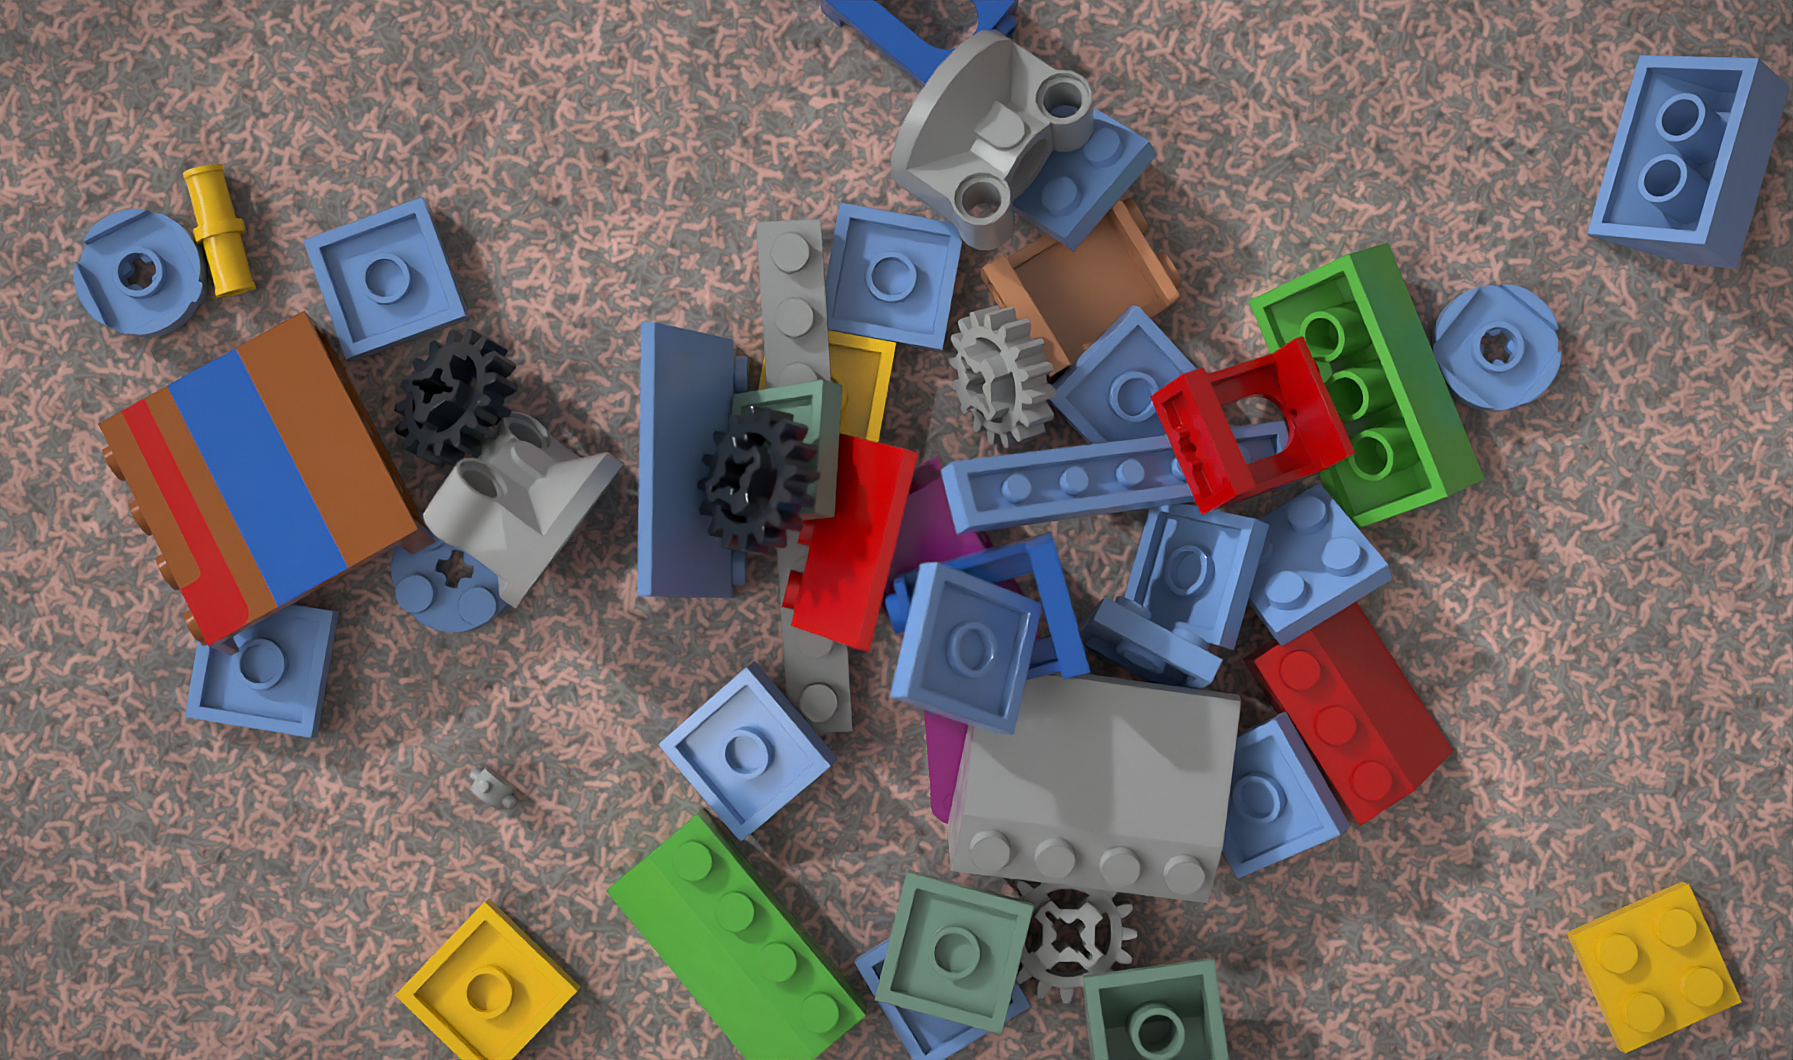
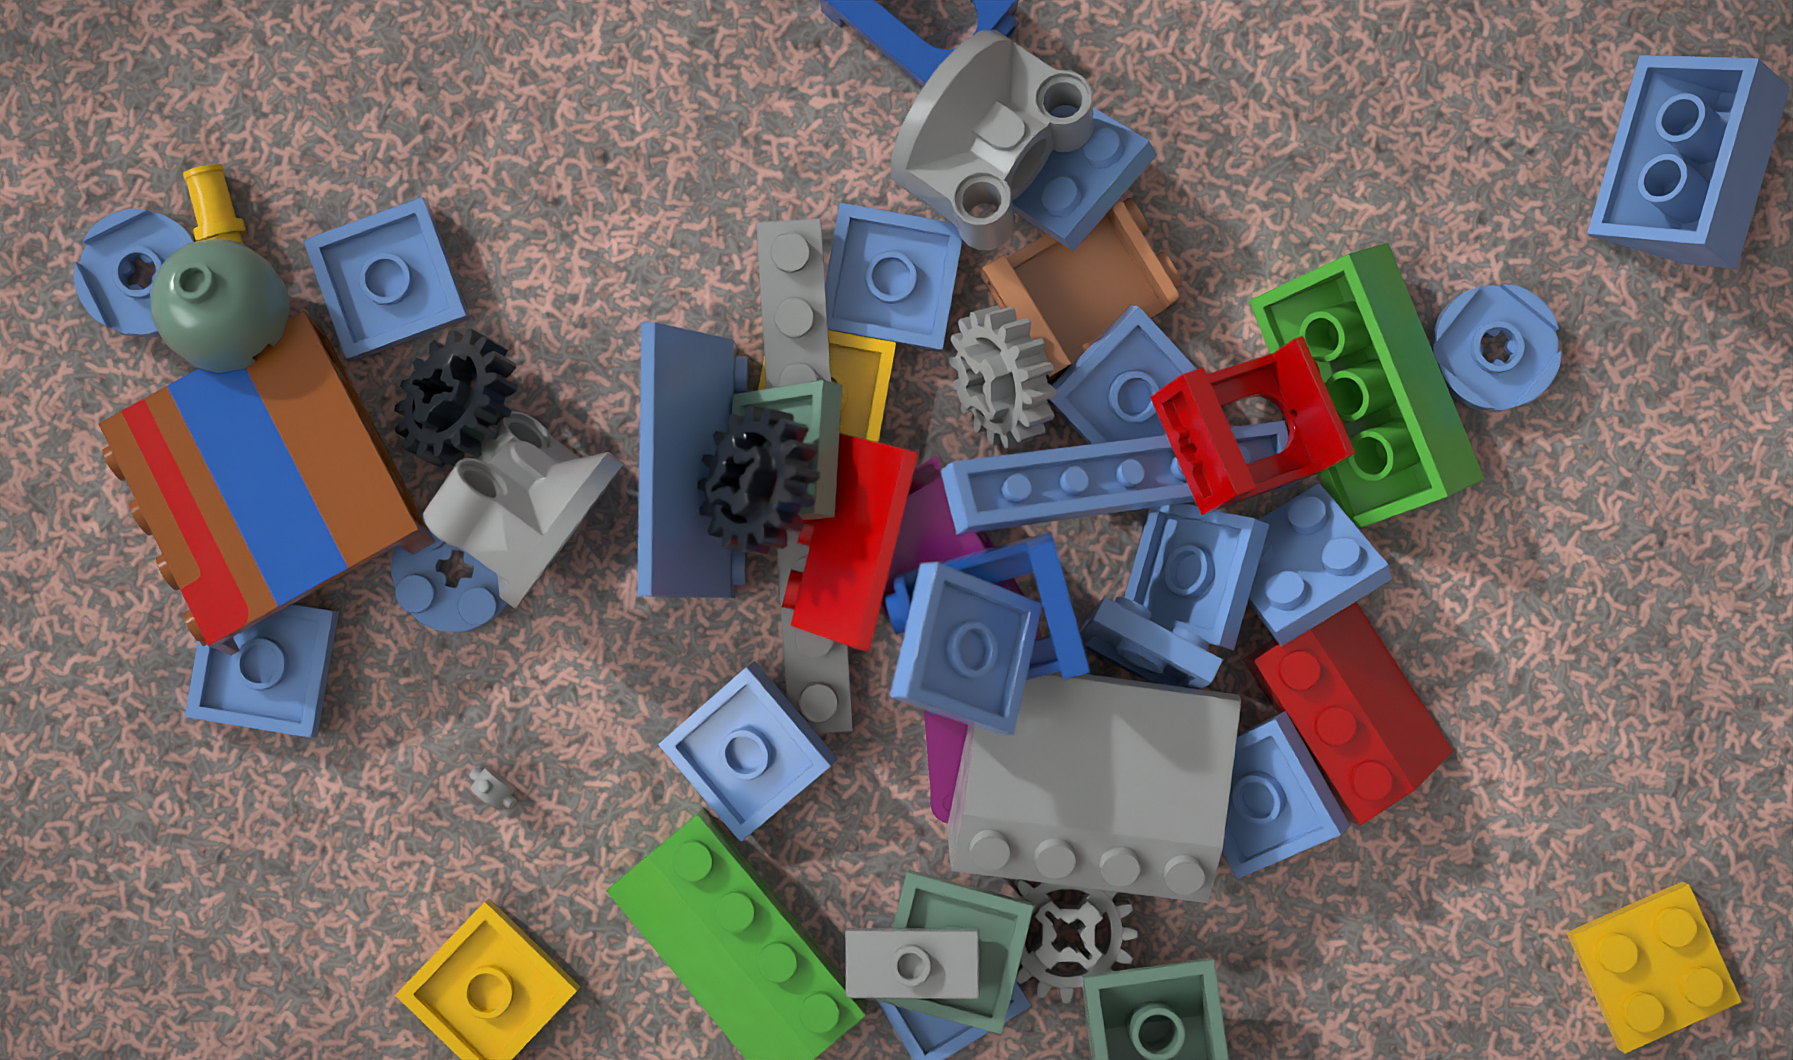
(218, 304): none -> sand green cylinder
(912, 963): none -> light grey plate

